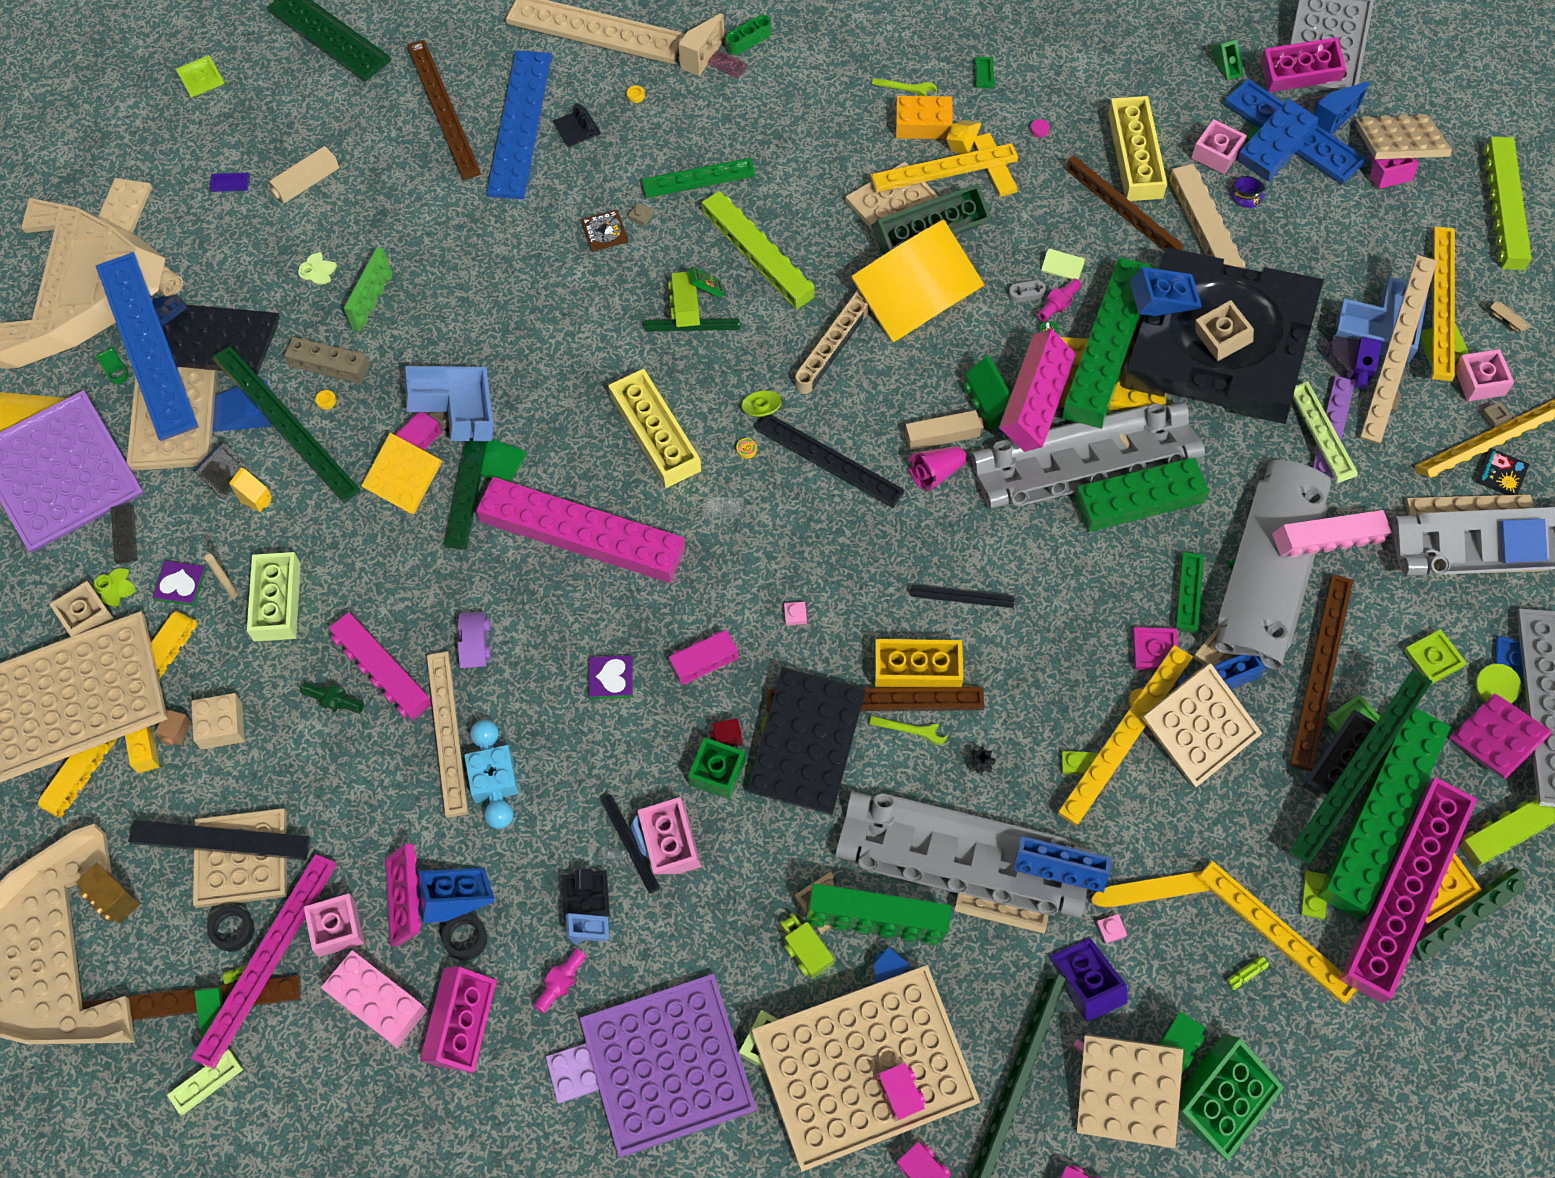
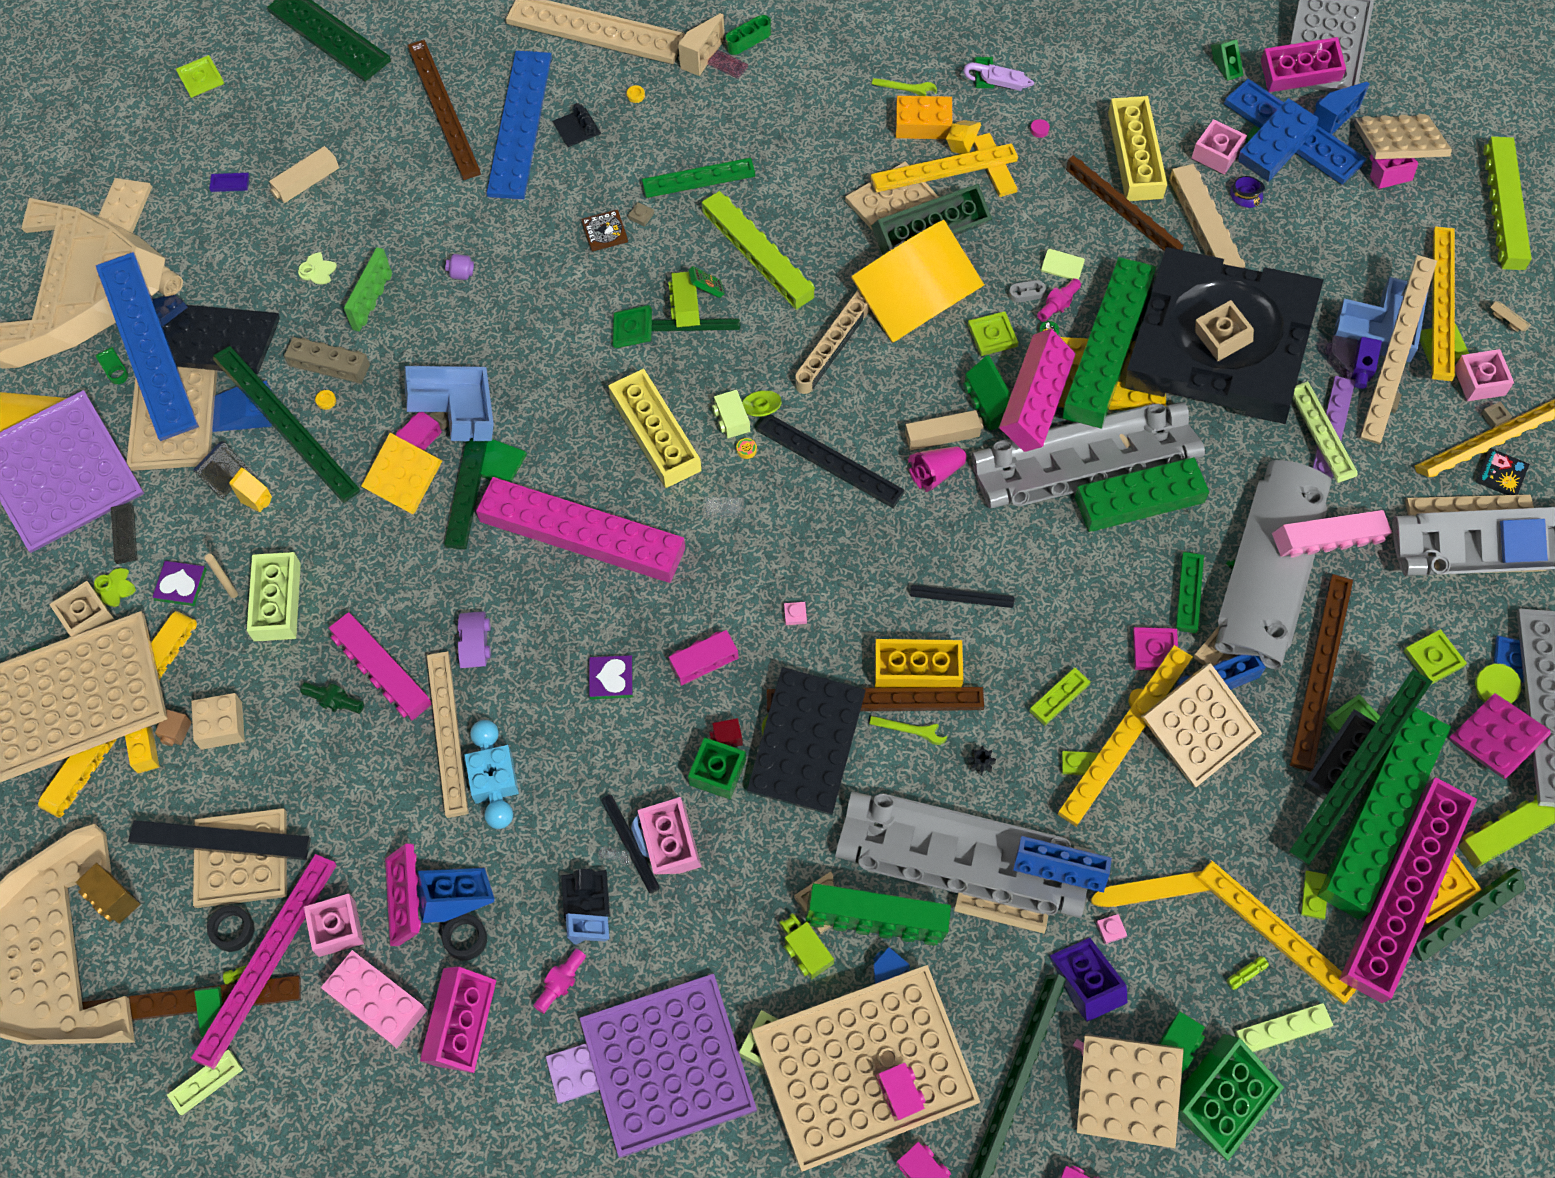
(459, 267): none -> medium lavender head
(632, 326): none -> green tile
(731, 414): none -> yellowish green brick
(993, 333): none -> lime plate
(999, 76): none -> lavender plate
(1059, 696): none -> lime plate
(1164, 292): blue slope -> none
(1286, 1028): none -> yellowish green plate

